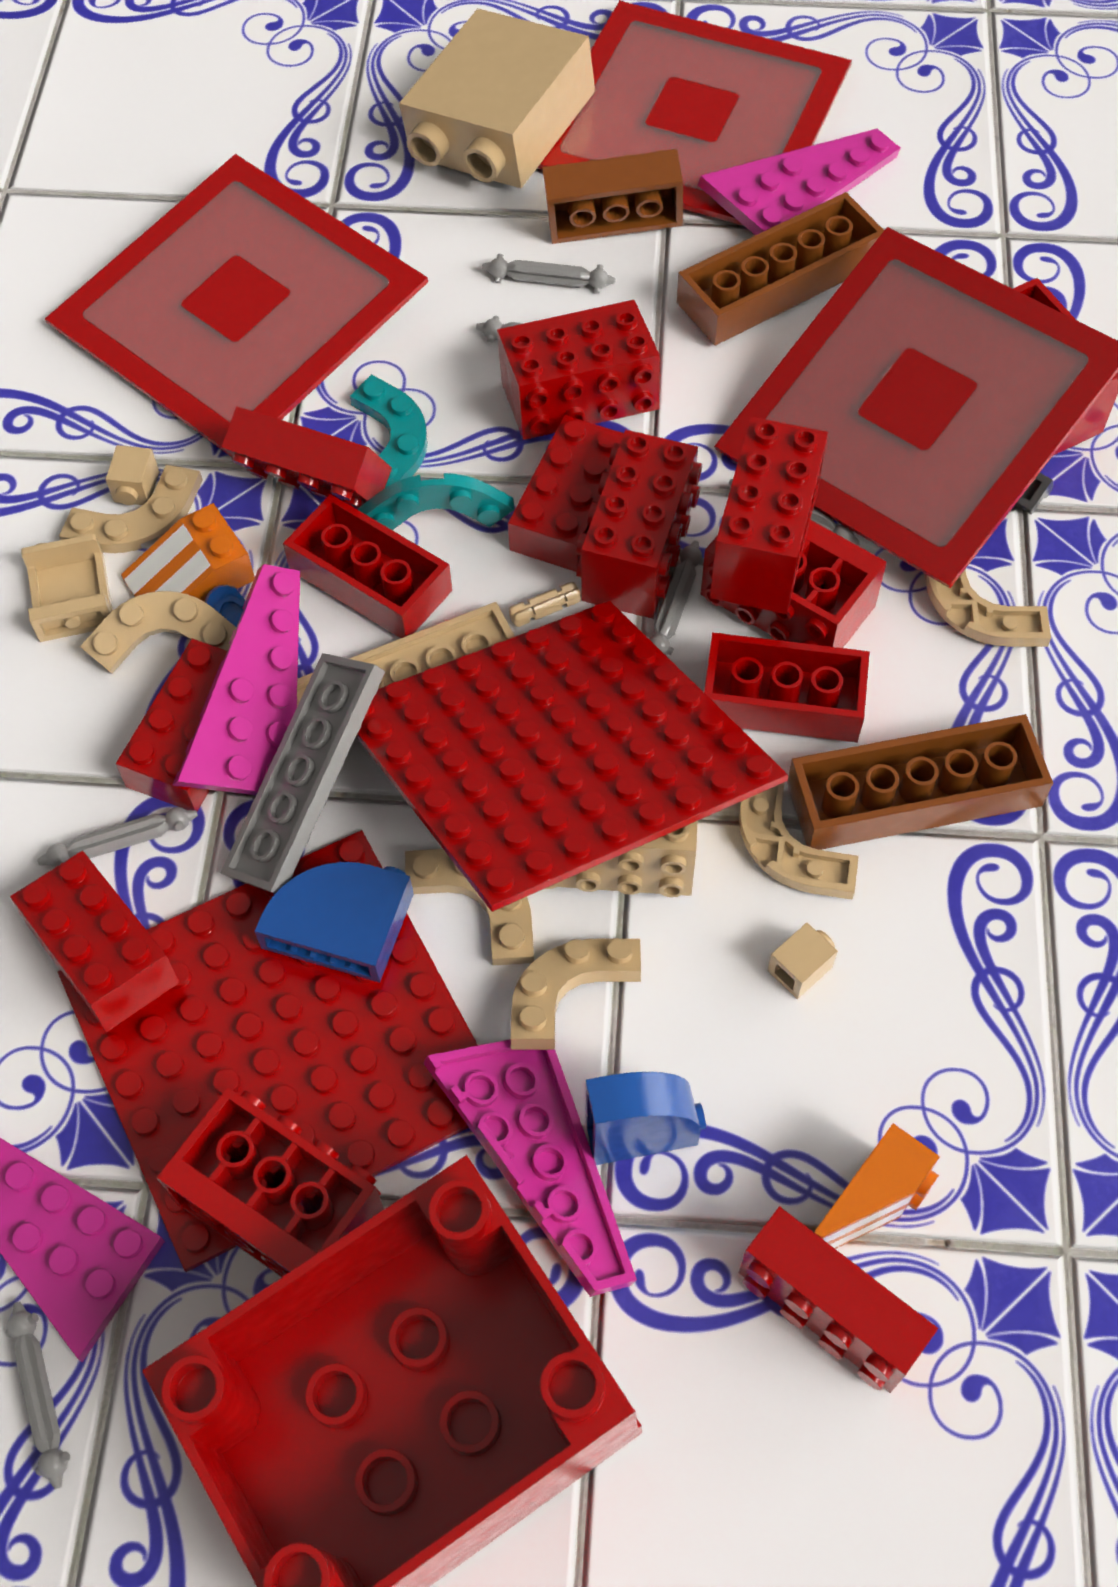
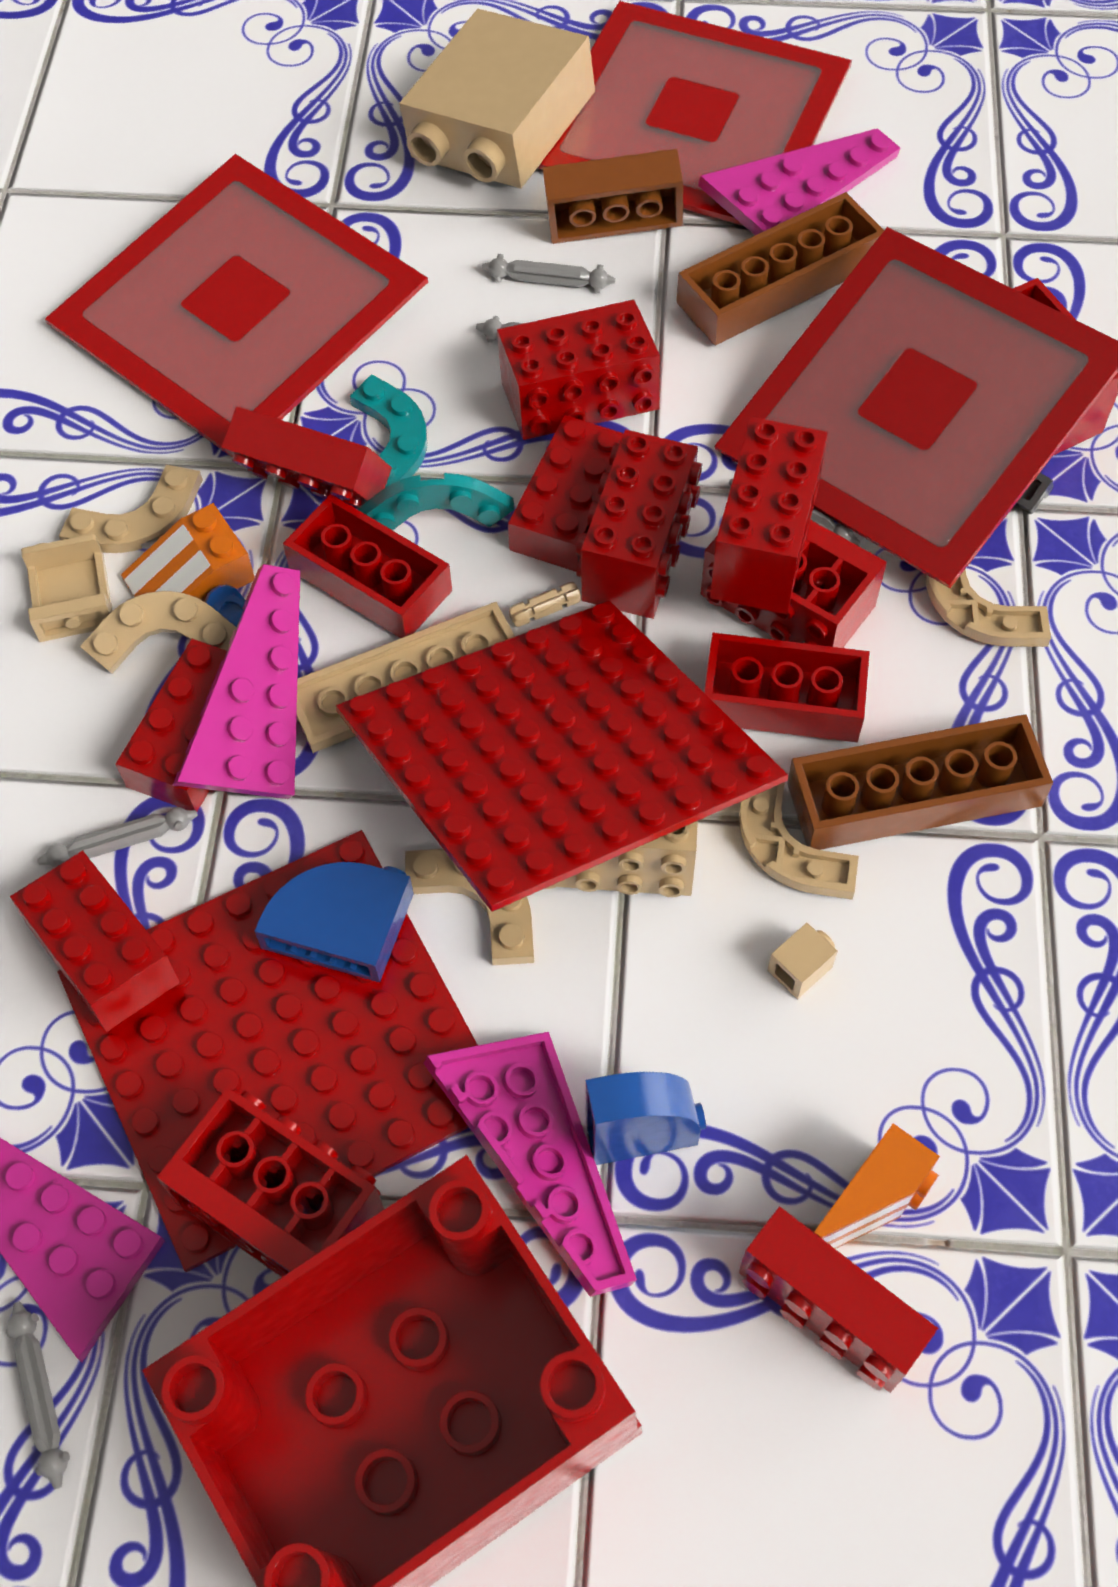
(132, 475): tan brick -> none
(302, 772): light grey plate -> none
(560, 971): tan plate -> none
(676, 597): light grey wheel -> none

